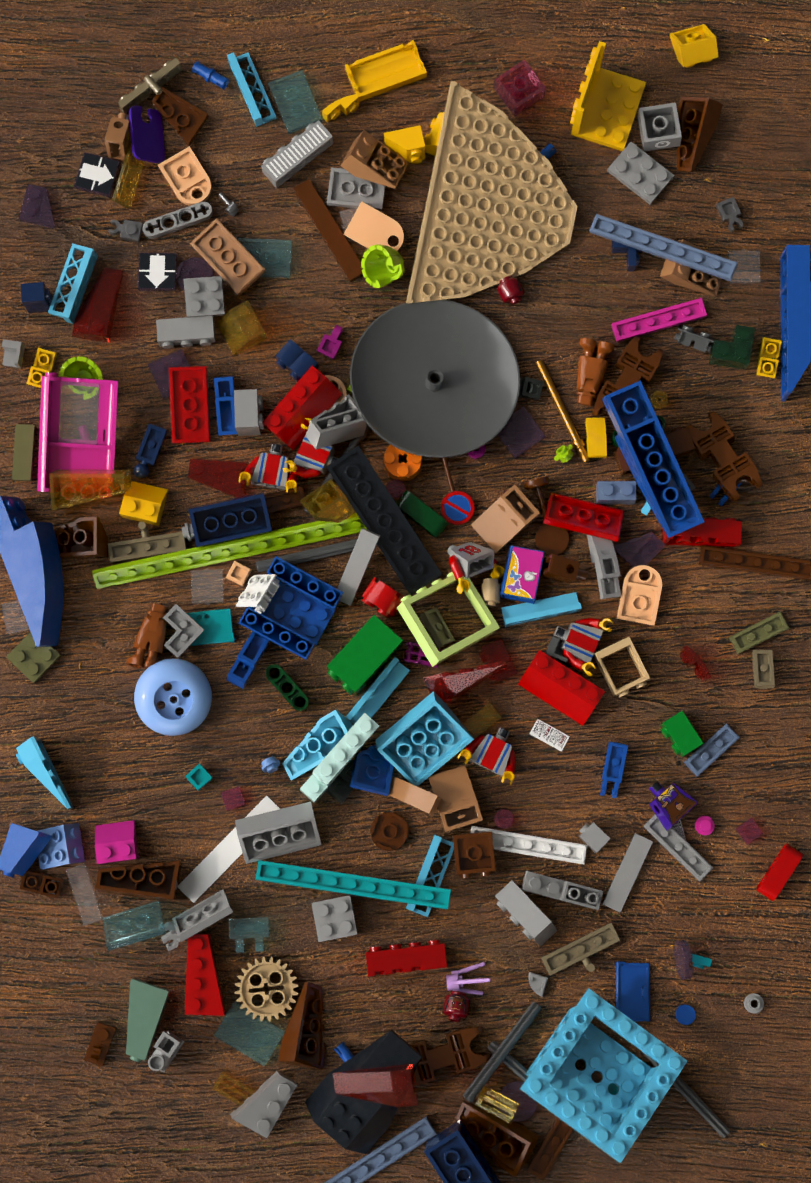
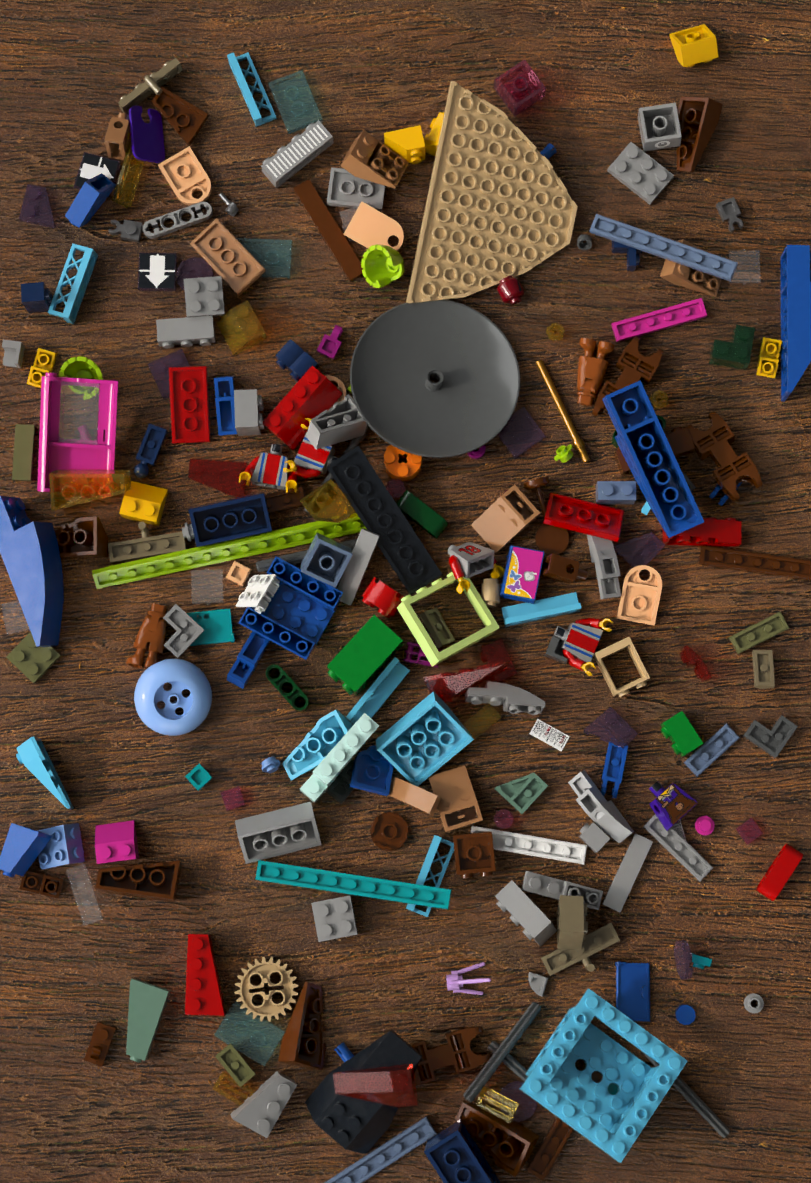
(89, 200): none -> blue slope
(98, 311): clear red wedge -> none
(133, 925): clear light blue tile -> none
(166, 1049): light grey hips -> none
(196, 919): light grey tile -> none
(210, 75): blue pin -> none
(220, 858): white sticker -> none
(235, 1065): none -> olive plate
(249, 928): clear light blue plate -> none
(326, 560): none -> sand blue brick
(345, 104): yellow slope -> none
(386, 70): yellow gear -> none
(406, 959): red wedge -> none
(456, 506): piece -> none
(456, 1006): dark red head -> none
(492, 754): torso -> none
(513, 698): none -> light grey slope
(522, 791): none -> sand green wing
(530, 388): pearl dark grey slope -> none
(555, 327): none -> clear yellow plate
(561, 687): red slope -> none
(571, 922): none -> dark tan brick
(584, 246): none -> dark grey hinge
(596, 437): yellow slope -> none
(599, 809): none -> light grey slope
(605, 104): yellow bracket -> none
(611, 728): none -> clear purple wing
(701, 340): dark grey hinge -> none
(771, 740): none -> dark grey plate

